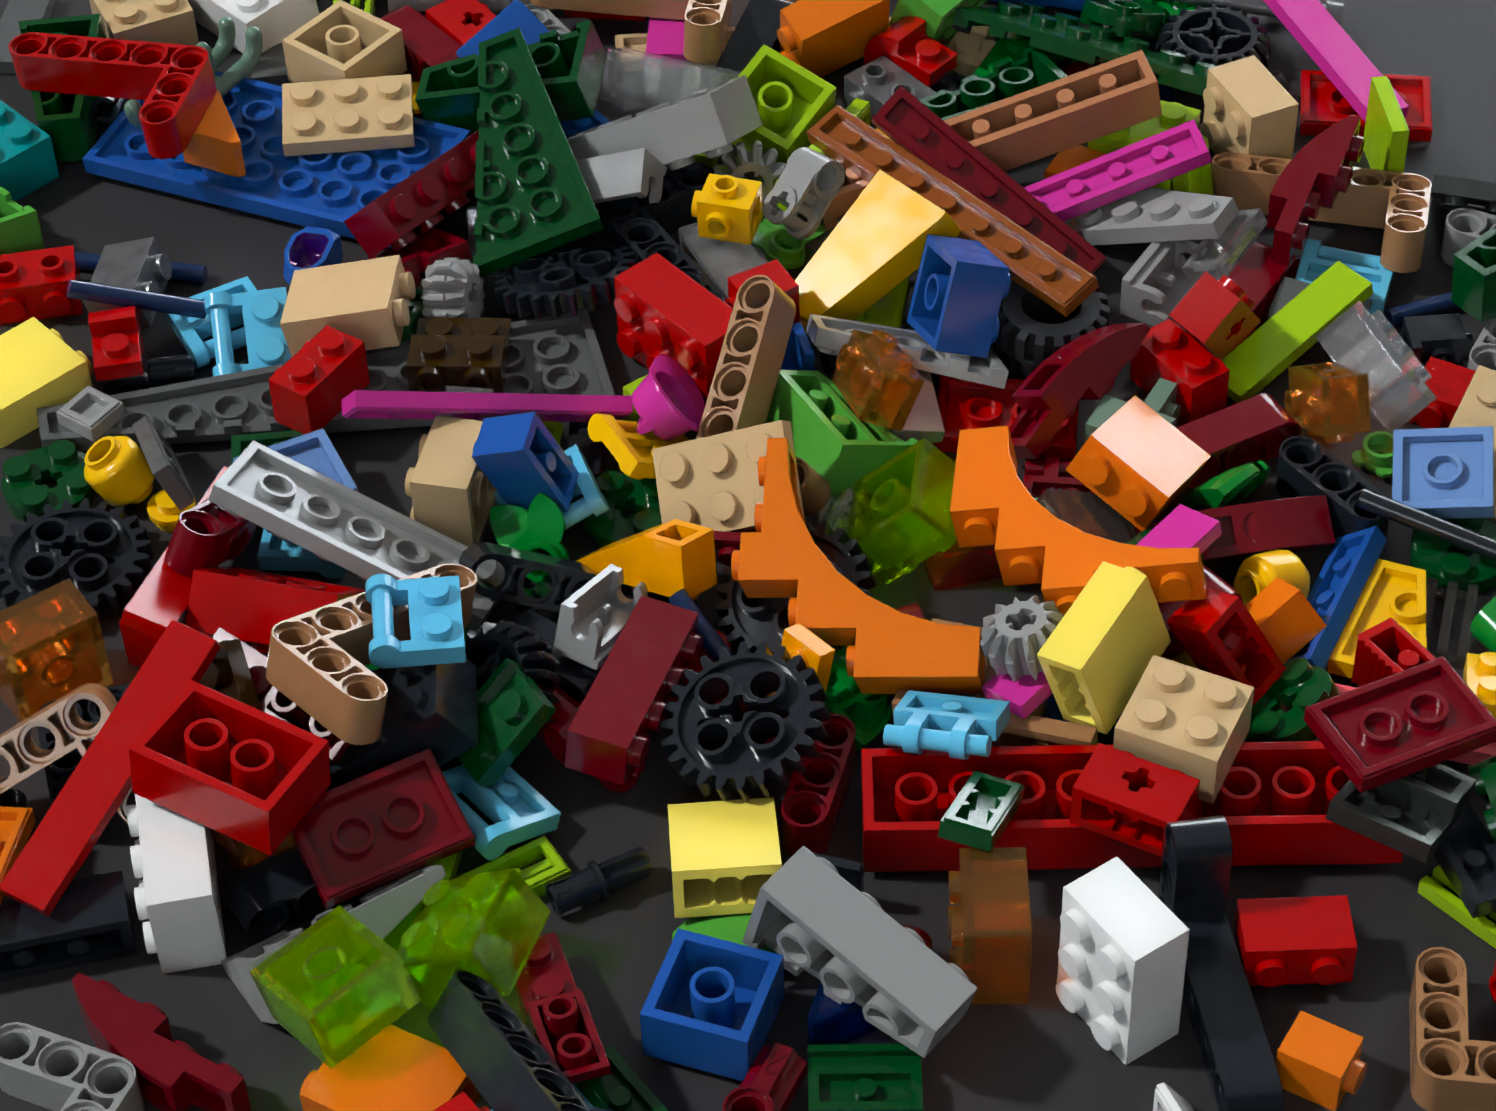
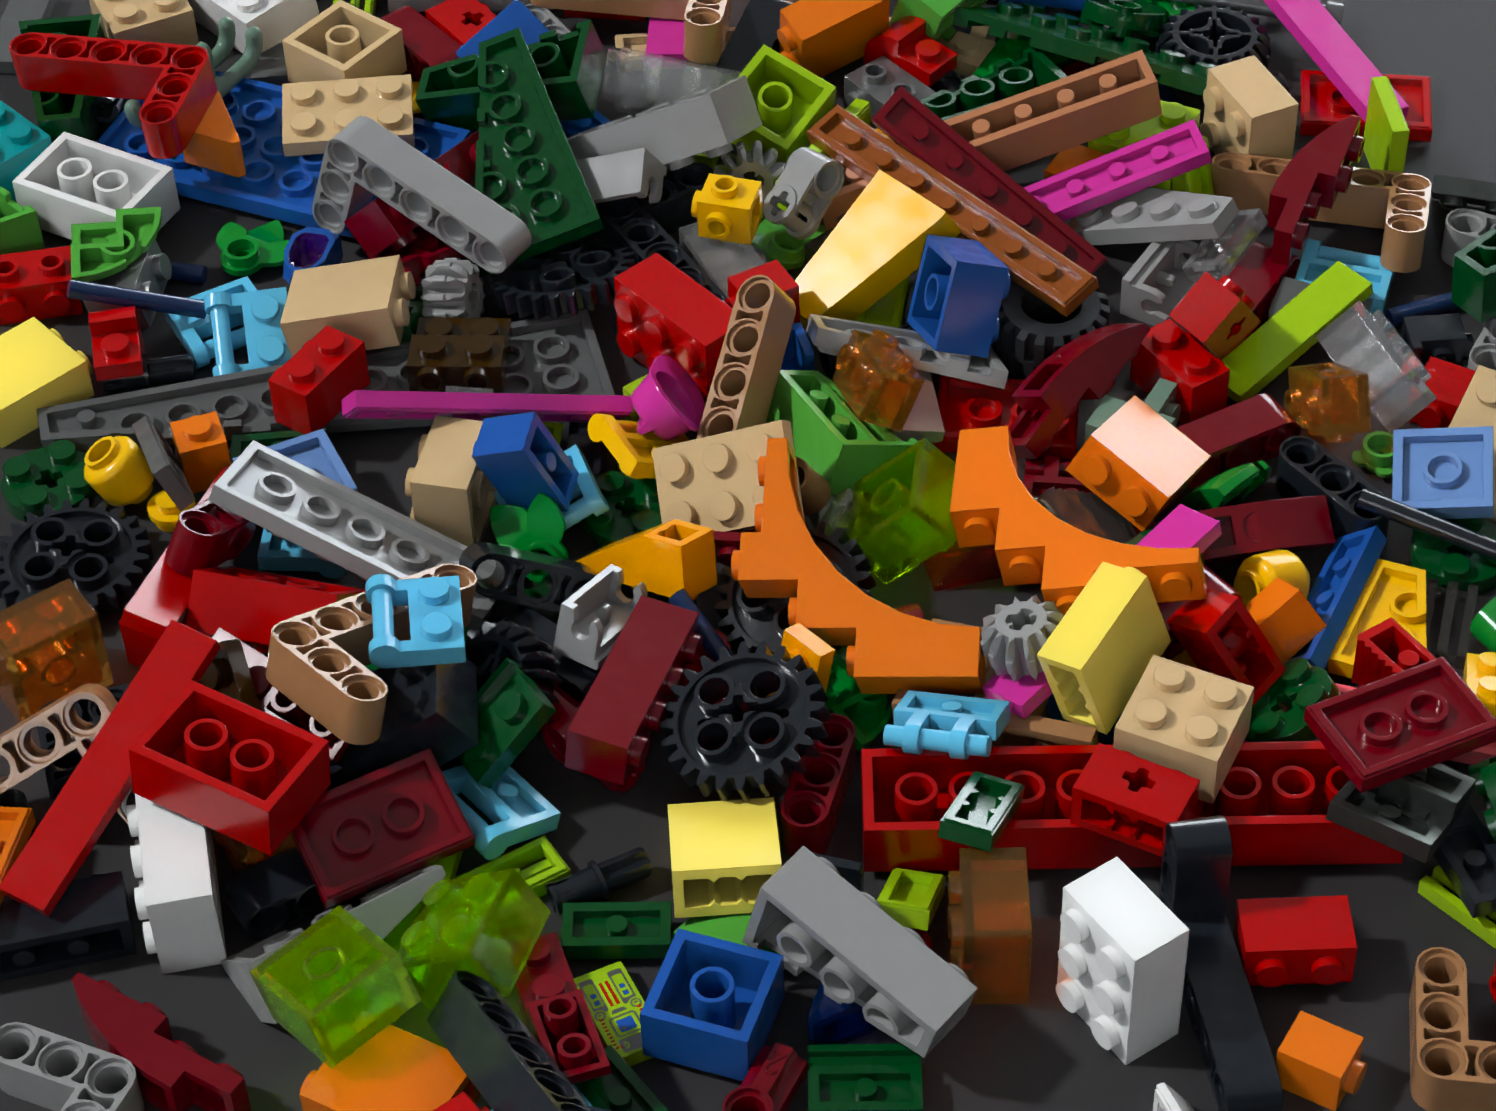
(88, 180): none -> white brick
(91, 413): light grey tile -> none
(111, 246): none -> bright green brick
(200, 449): none -> orange brick
(251, 250): none -> green plate
(374, 161): none -> light grey beam
(615, 1009): none -> lime tile
(616, 930): none -> dark green plate
(912, 897): none -> lime tile

